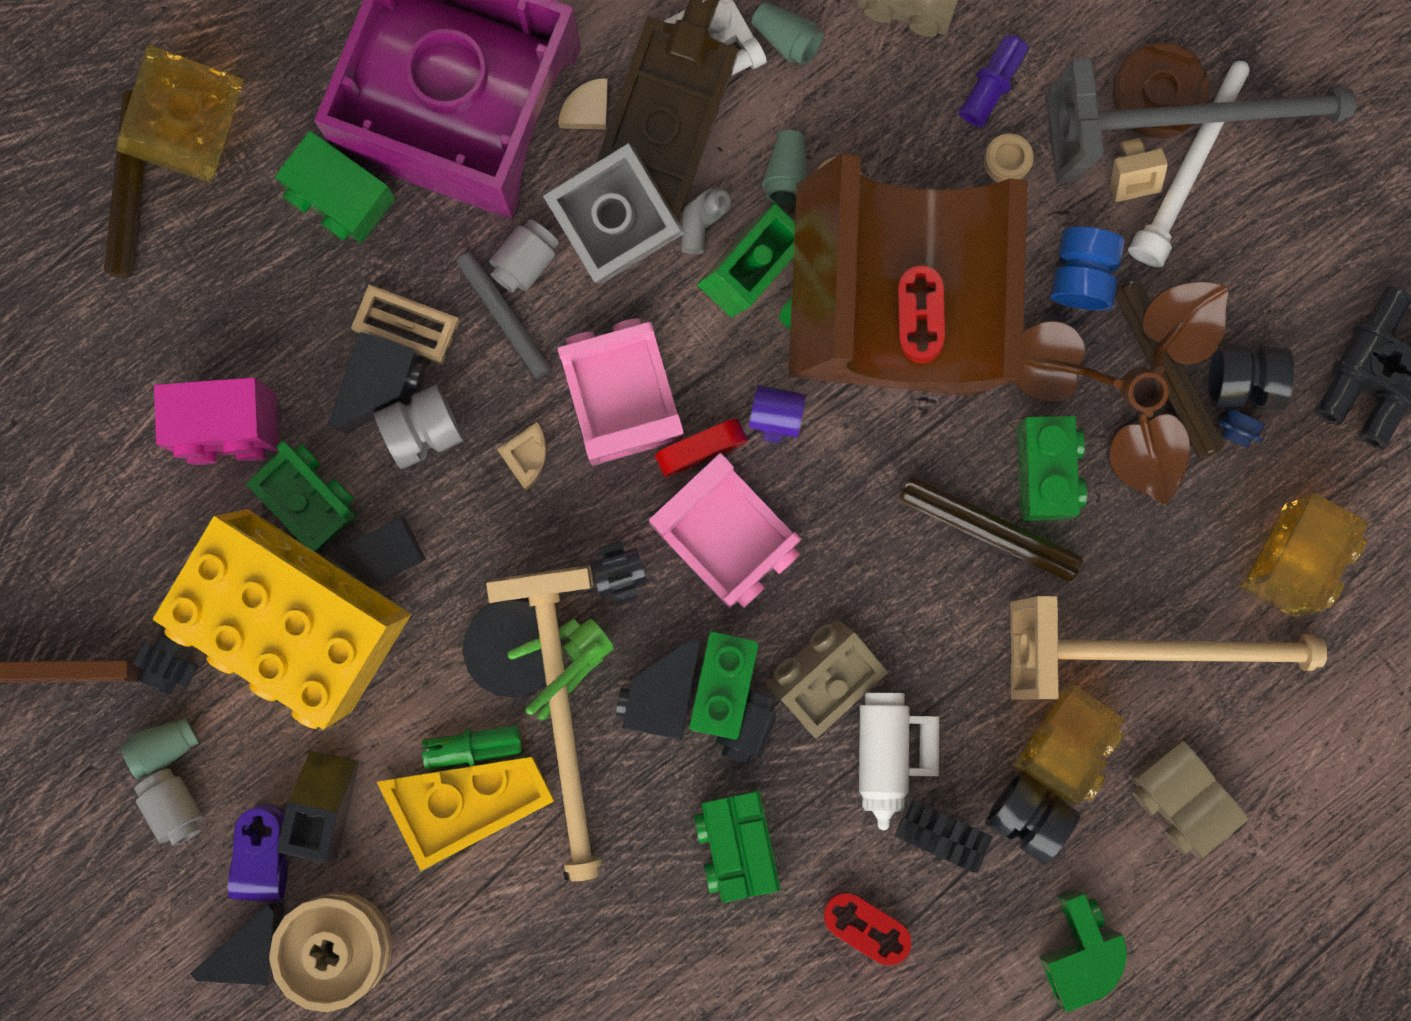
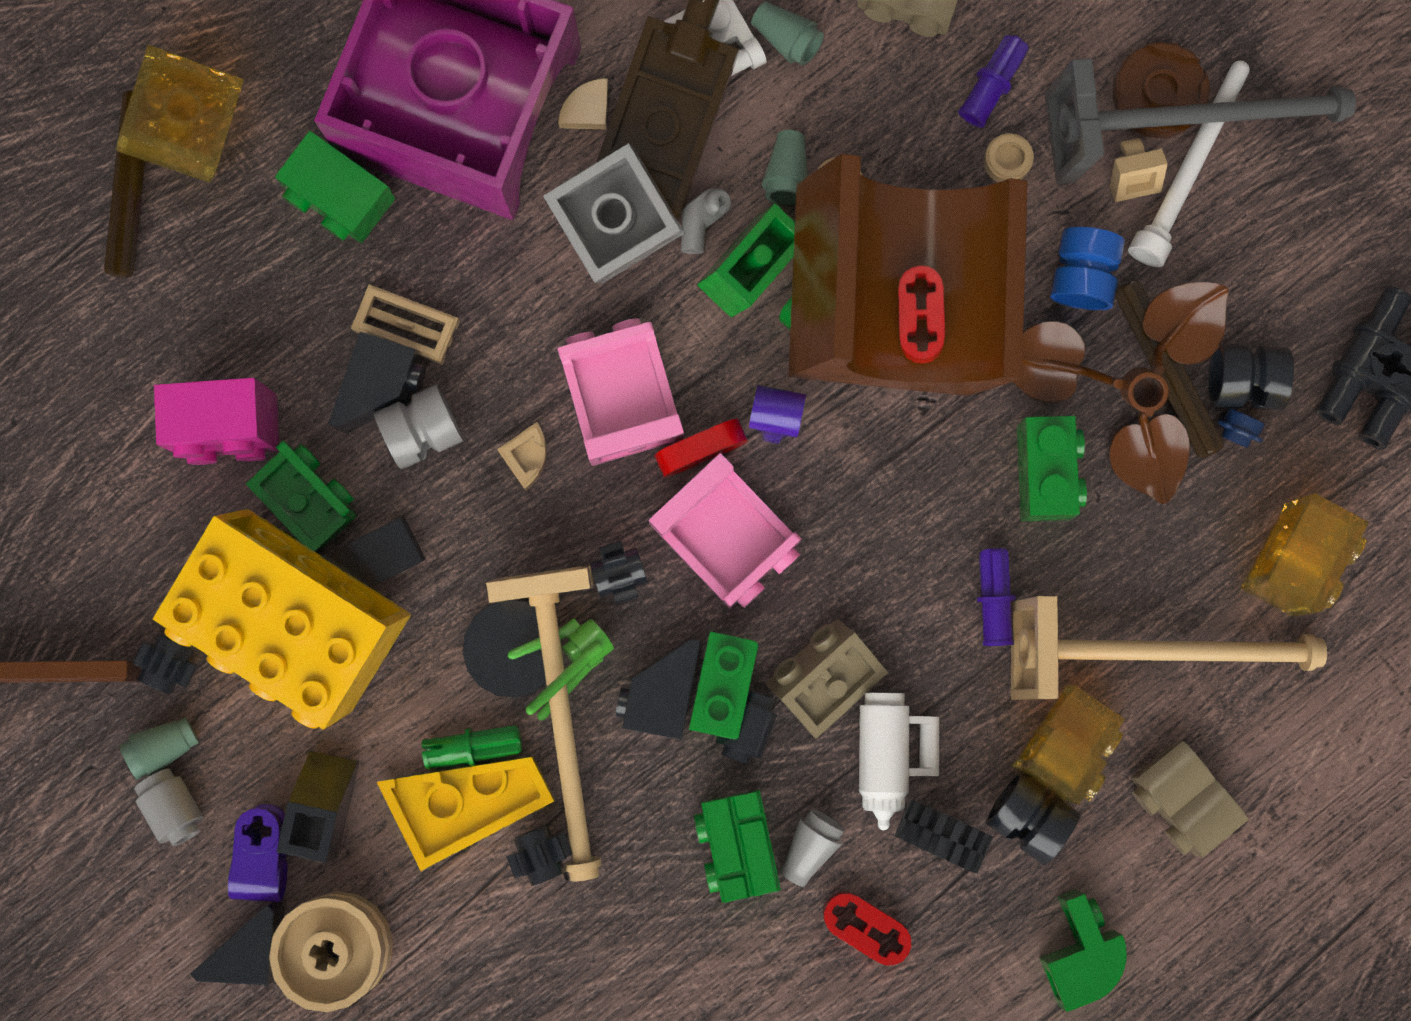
(504, 315): dark grey bar -> none
(523, 256): light grey brick -> none
(539, 855): none -> black gear
(812, 845): none -> light grey cone
(991, 529): dark brown axle -> none
(996, 597): none -> dark purple axle

